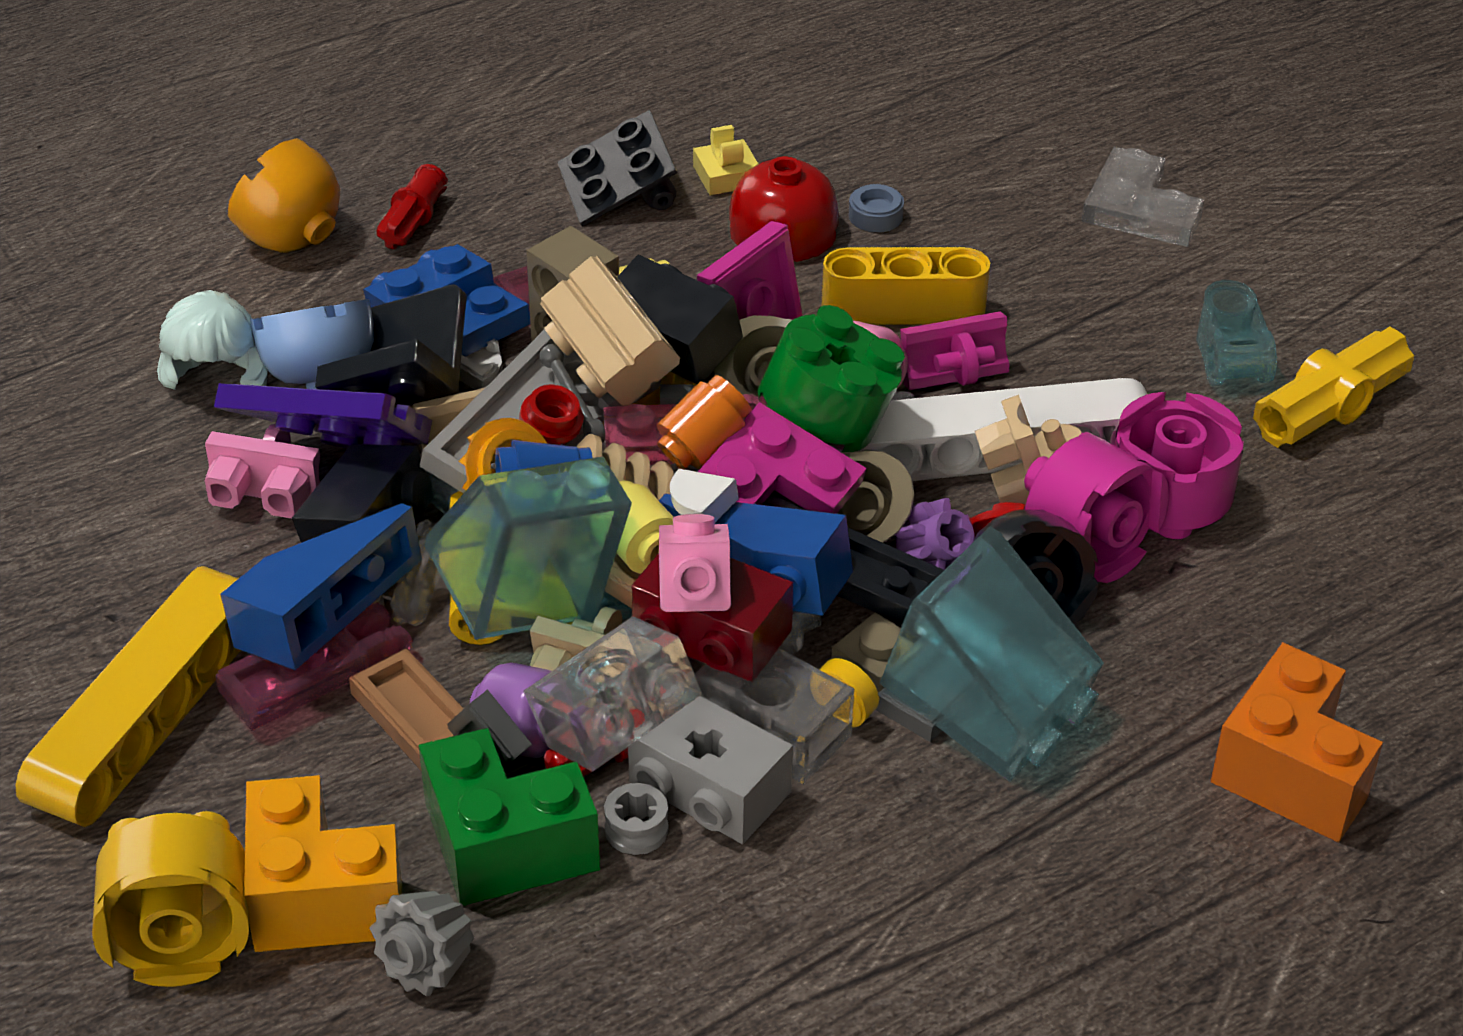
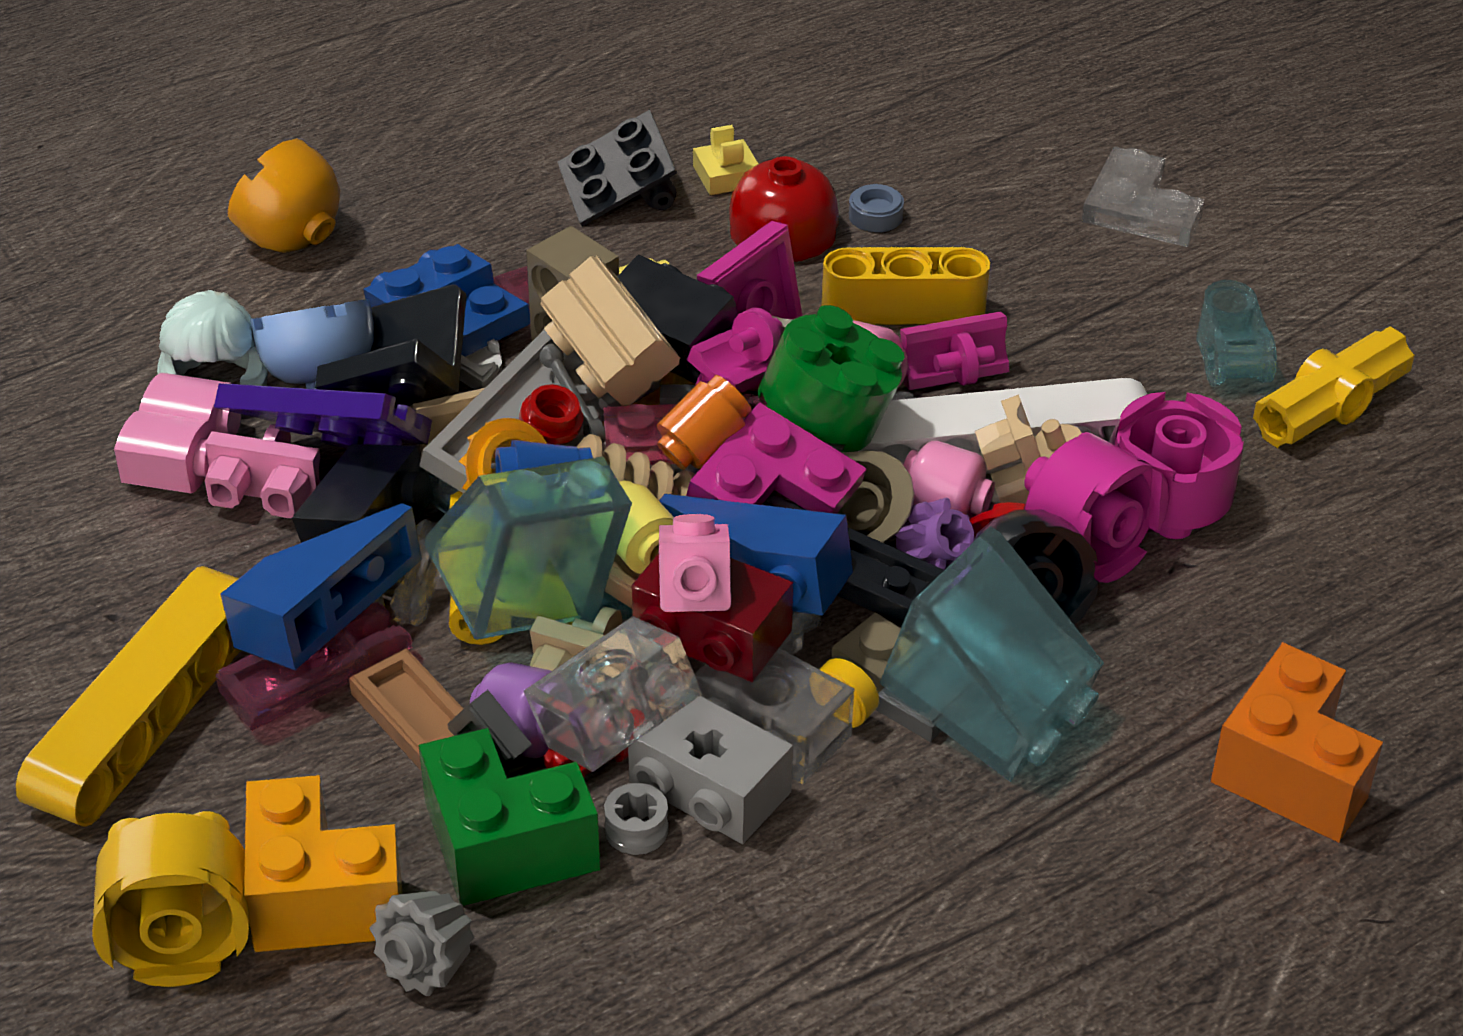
(167, 435): none -> bright pink brick
(412, 206): red axle -> none
(702, 493): white tile -> none
(739, 353): none -> dark pink hips
(950, 473): none -> bright pink head

